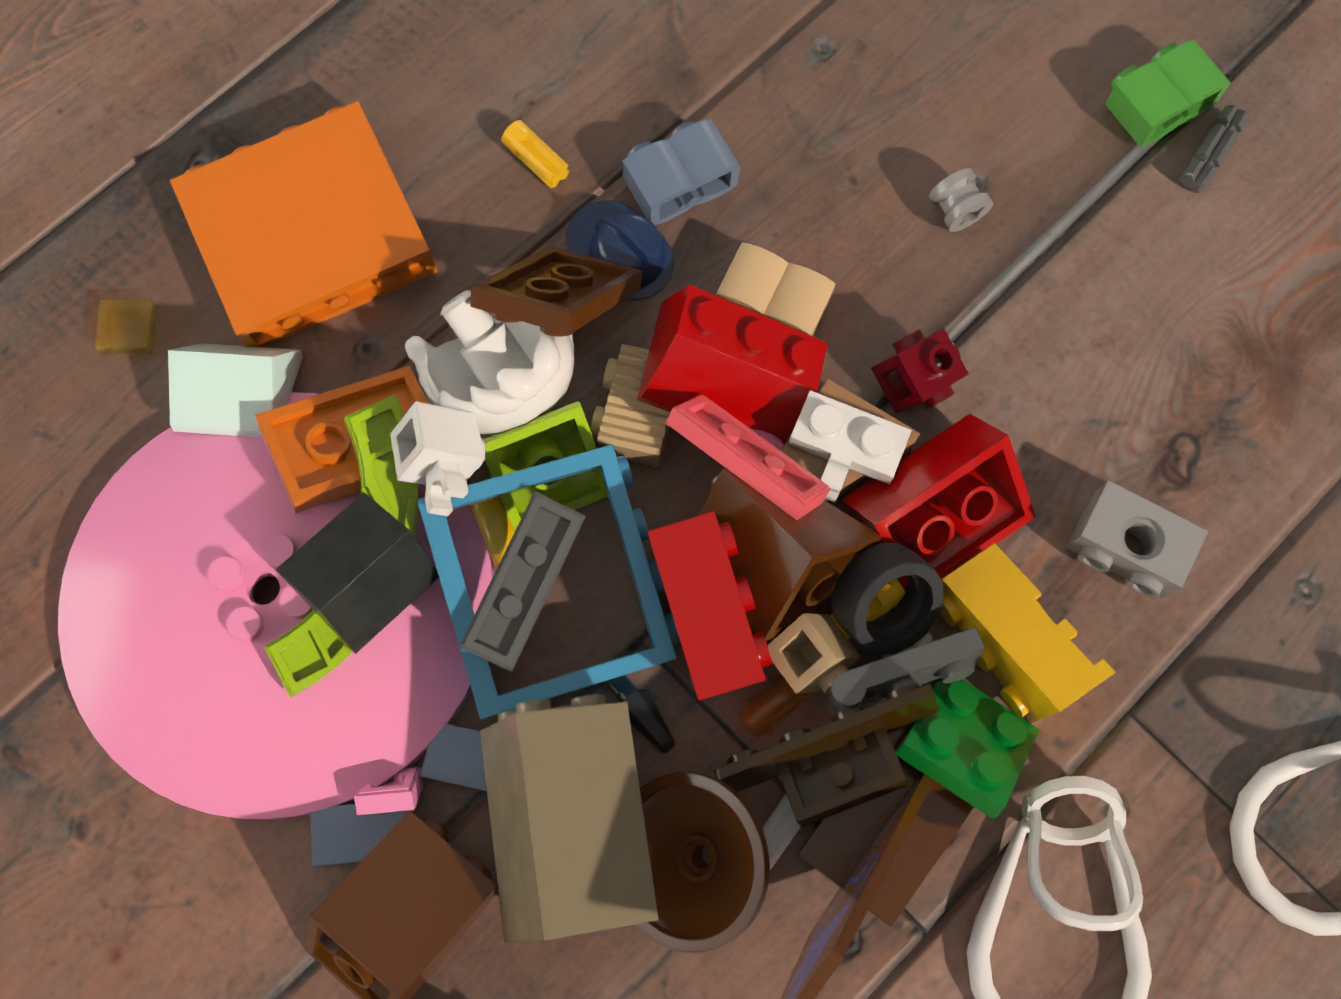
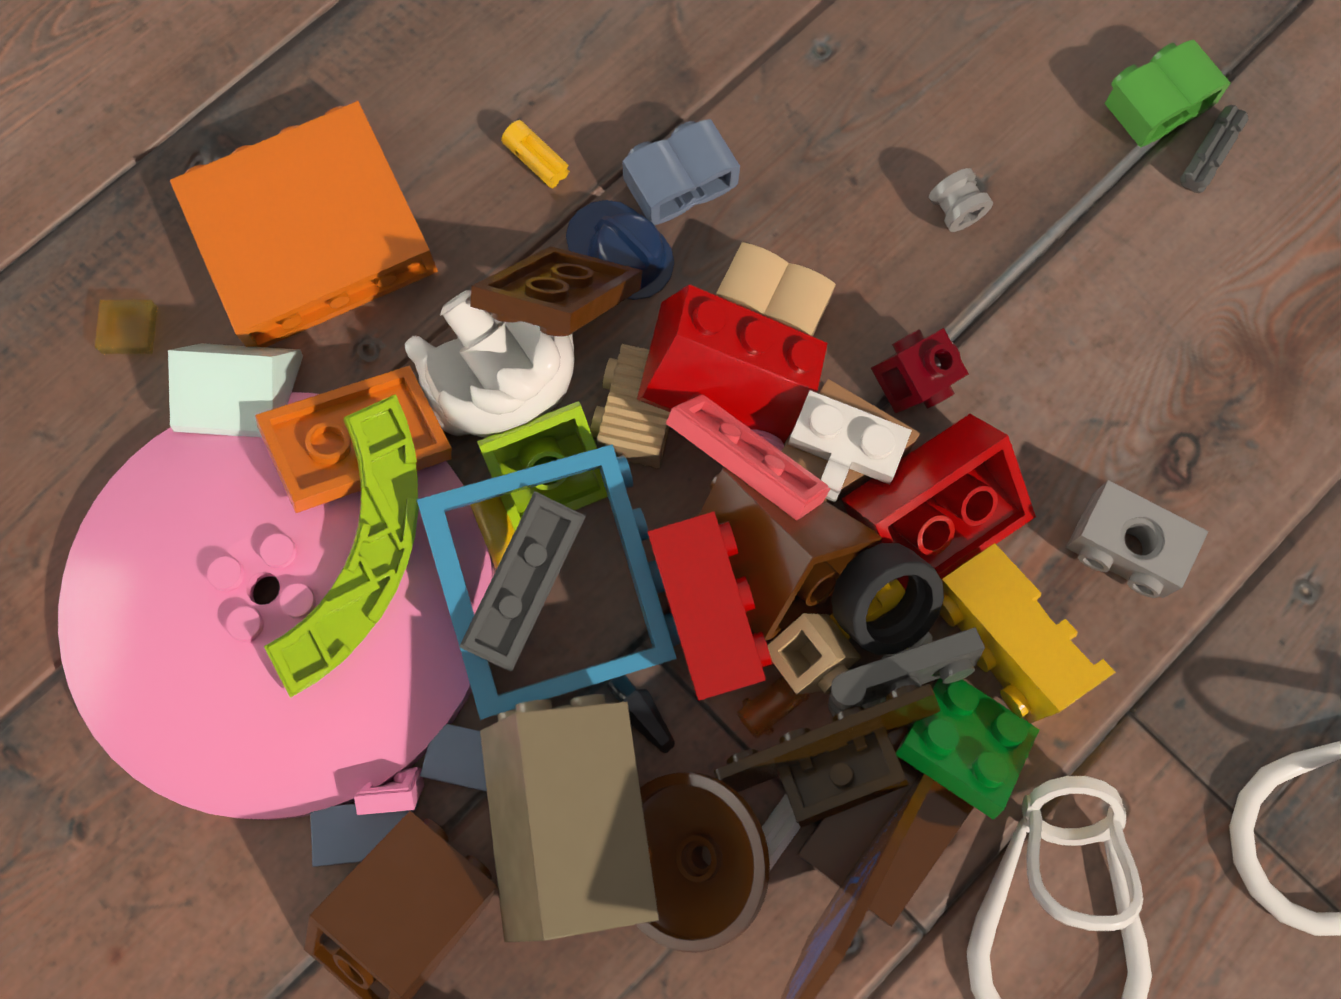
(360, 571): pearl dark grey slope -> none
(437, 450): white brick -> none

